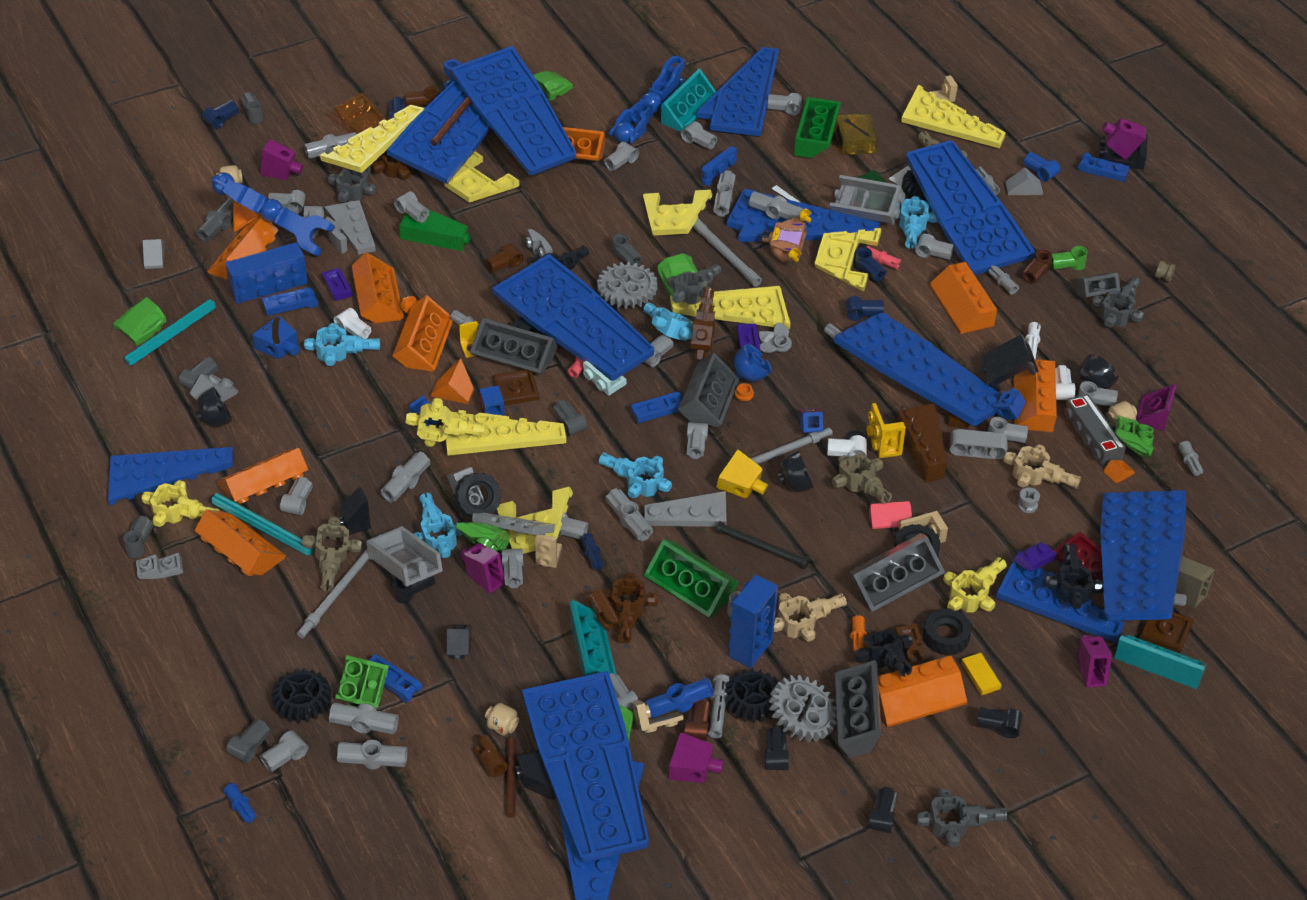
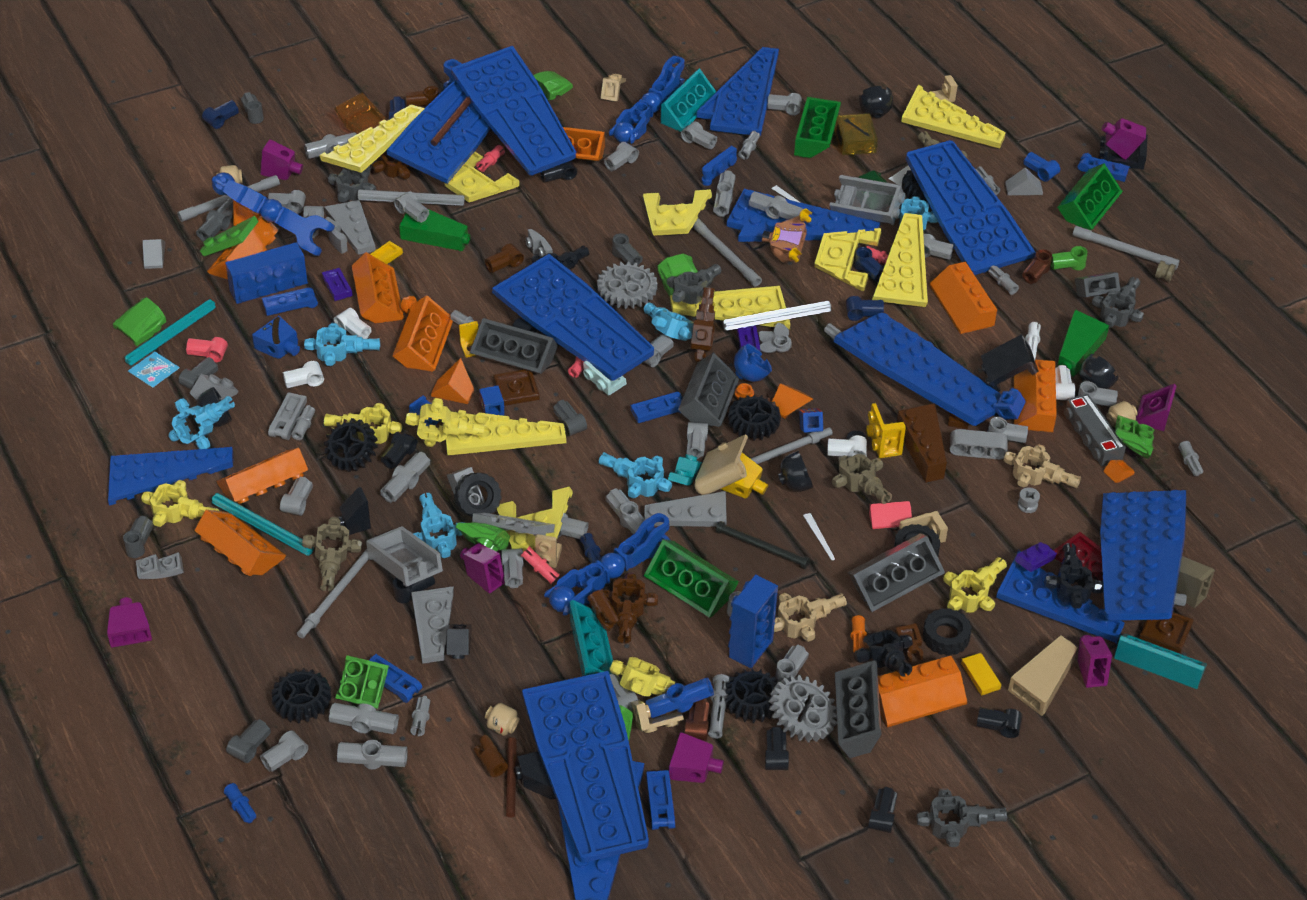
(127, 624): none -> magenta torso
(153, 369): none -> medium azure sticker
(192, 212): none -> light grey piece
(204, 415): none -> medium azure piece
(214, 349): none -> coral piece
(229, 237): none -> bright green wing
(287, 415): none -> light grey plate
(303, 422): none -> light grey axle
(310, 374): none -> white piece
(343, 437): none -> black gear
(377, 414): none -> light yellow piece
(387, 252): none -> yellow tile
(400, 446): none -> black piece
(420, 715): none -> light grey axle
(424, 198): none -> light grey axle
(432, 619): none -> light grey wing
(490, 158): none -> coral pin
(540, 565): none -> coral pin
(566, 170): none -> black piece
(611, 87): none -> tan bracket
(612, 565): none -> blue piece
(641, 677): none -> light yellow piece
(660, 799): none -> blue plate
(686, 470): none -> teal slope
(721, 467): none -> tan door
(749, 145): none -> light grey axle
(754, 417): none -> black gear
(776, 315): none -> axle
(789, 399): none -> orange slope
(791, 663): none -> light grey piece
(814, 527): none -> white sticker
(876, 101): none -> black cylinder
(905, 271): none -> light yellow wing
(1043, 675): none -> tan slope
(1083, 338): none -> green slope
(1088, 235): none -> light grey piece
(1090, 197): none -> green slope

